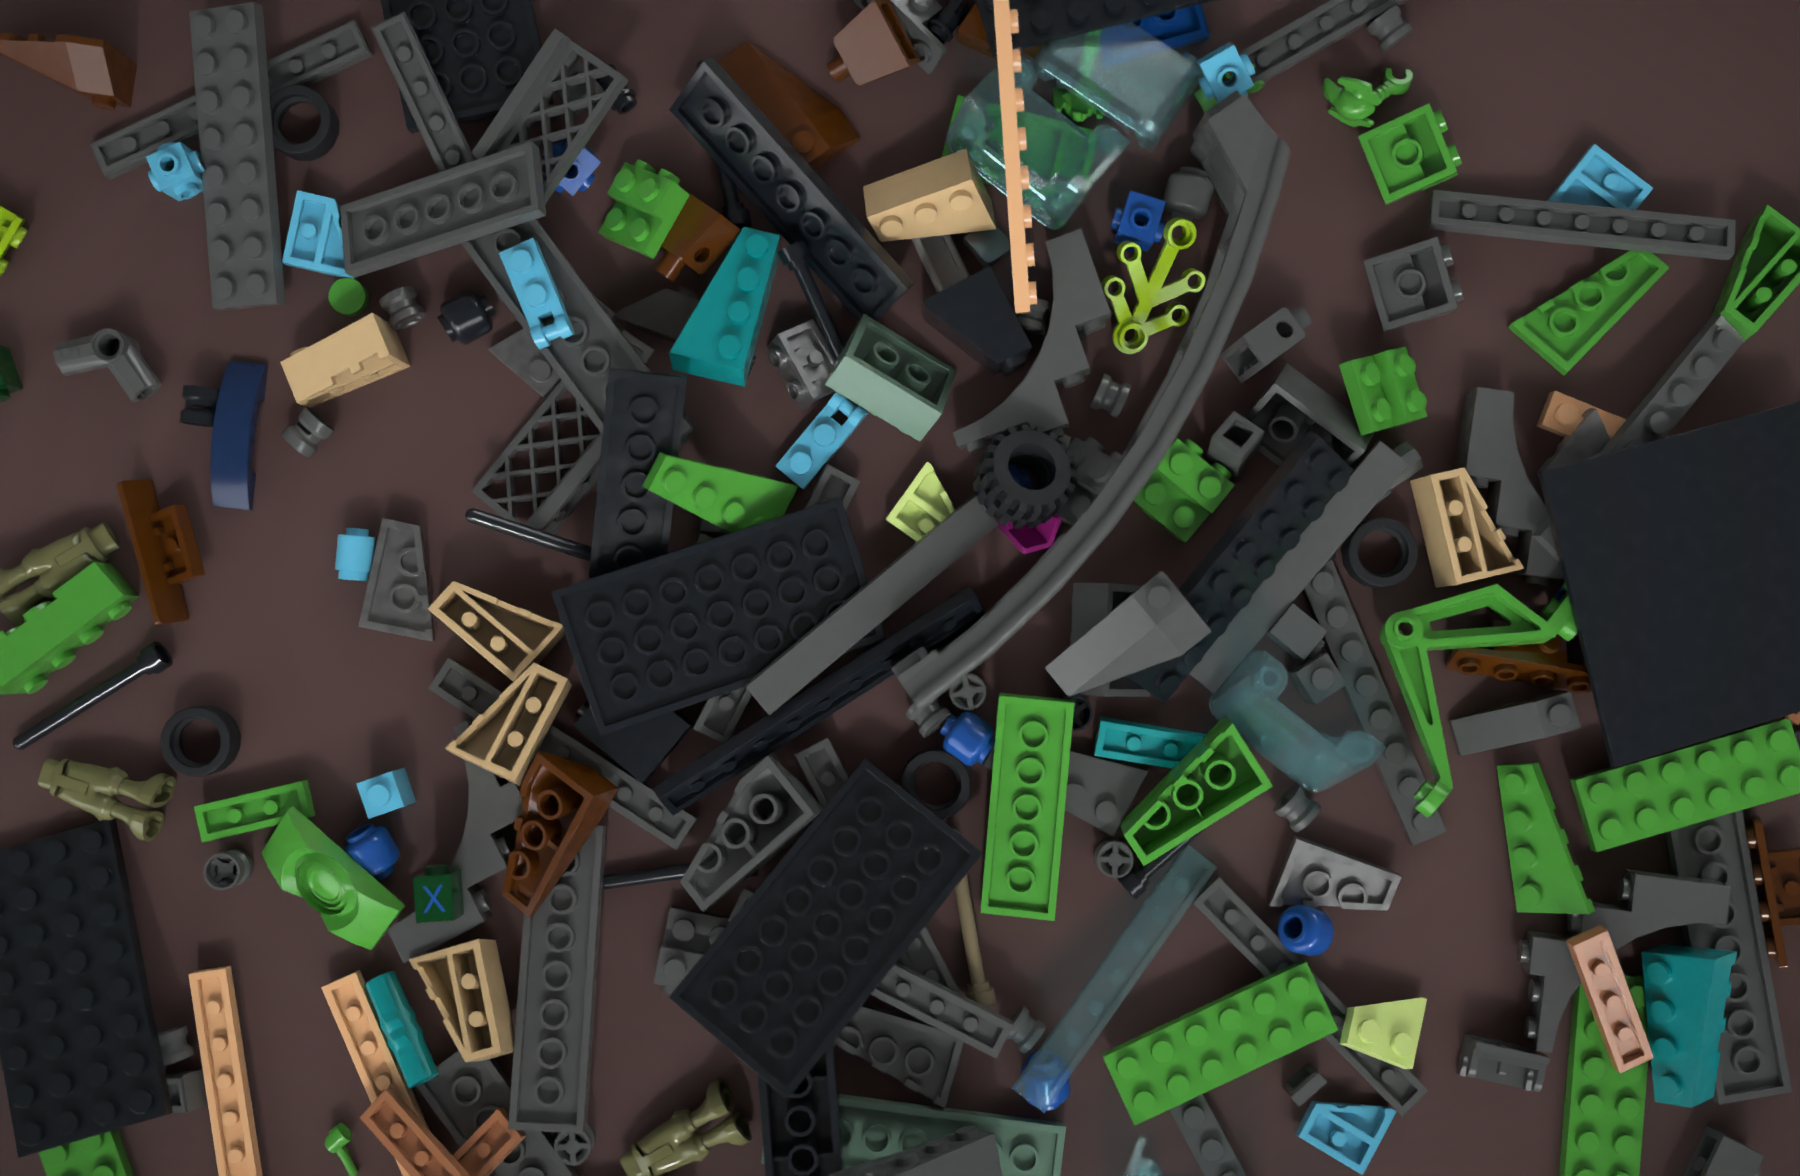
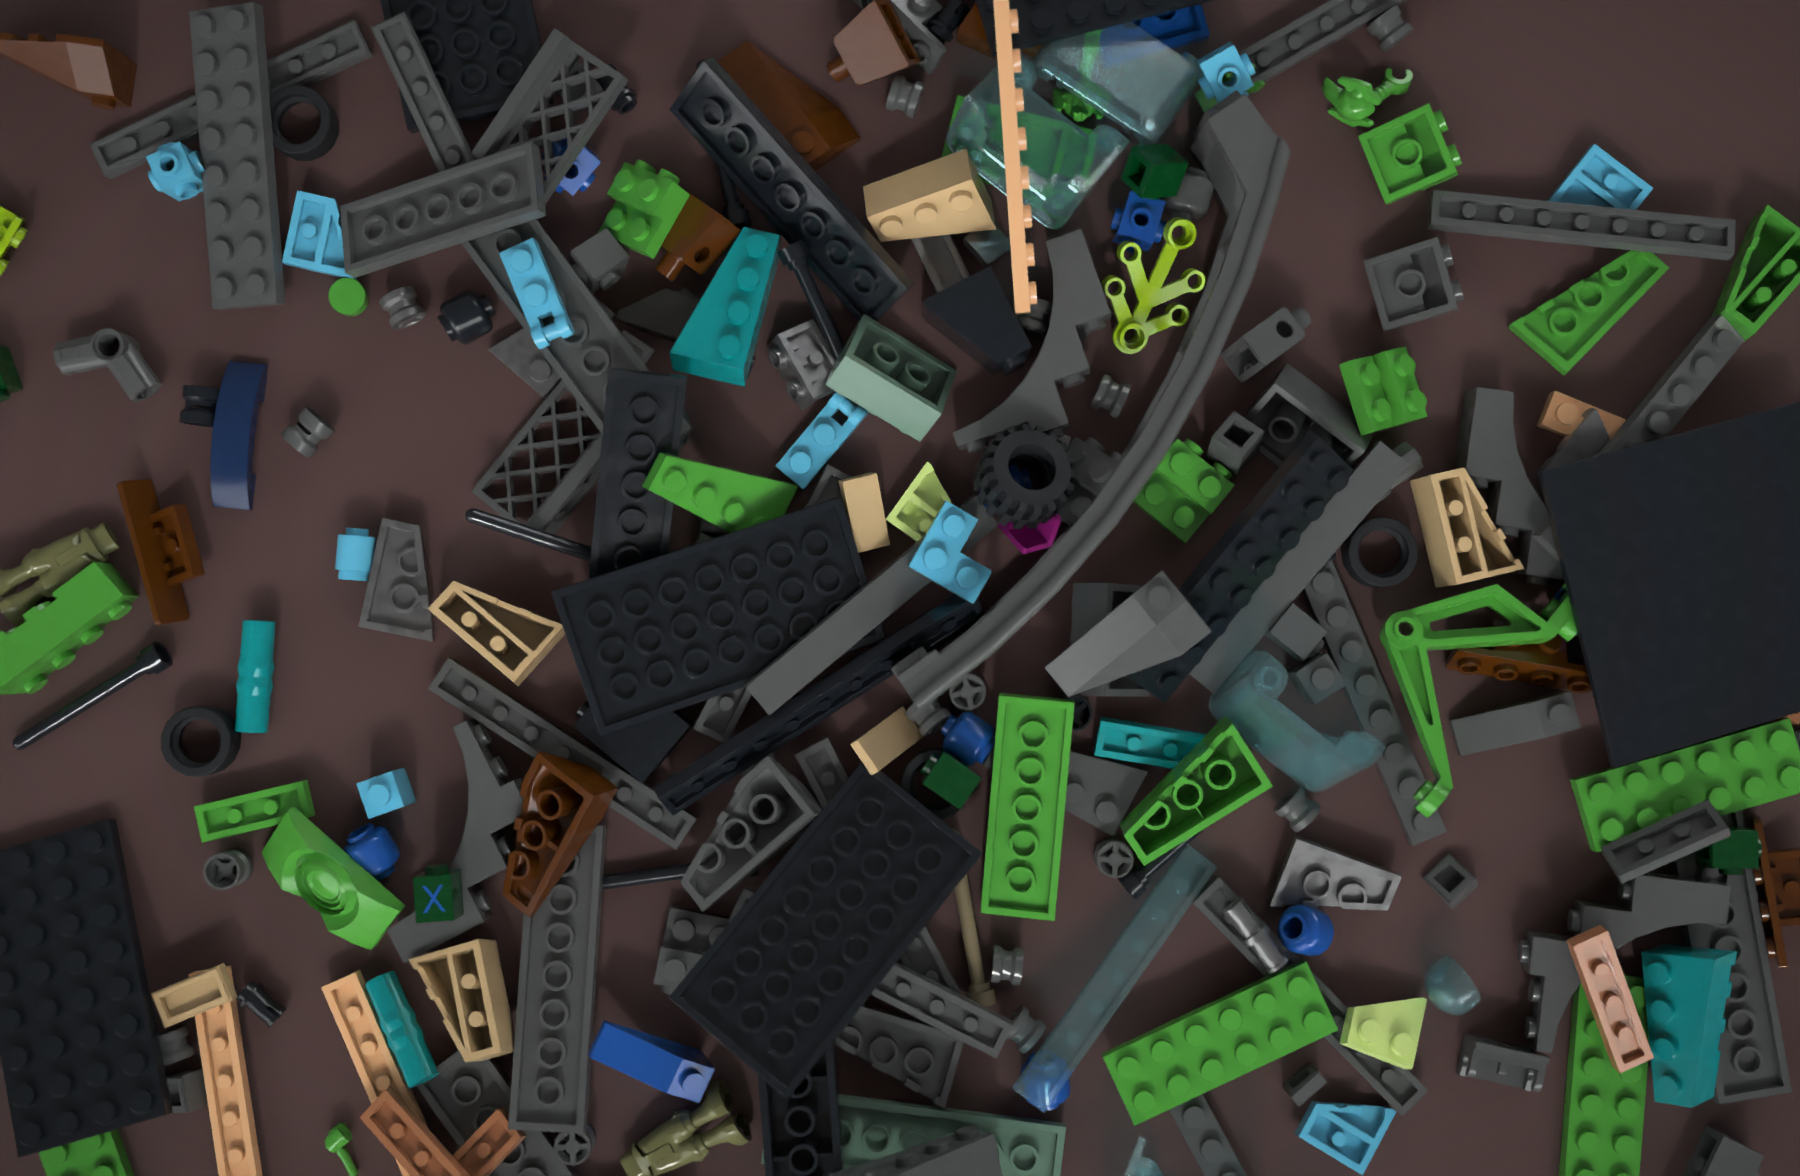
(95, 791): olive piece -> none
(194, 995): none -> tan tile
(255, 676): none -> teal axle
(260, 1003): none -> black pin
(345, 361): tan wedge -> none
(514, 725): tan wedge -> none
(599, 261): none -> dark grey brick
(653, 1060): none -> blue slope
(865, 511): none -> tan tile
(886, 741): none -> tan tile
(905, 96): none -> dark grey wheel
(941, 558): none -> medium azure plate
(949, 778): none -> dark green brick
(1006, 965): none -> dark grey wheel
(1154, 171): none -> dark green brick
(1255, 935): none -> flat silver pin
(1450, 881): none -> dark grey slope
(1450, 987): none -> clear light blue hair
(1537, 847): bright green wing -> none
(1665, 841): none -> dark grey plate
(1732, 853): none -> dark green brick

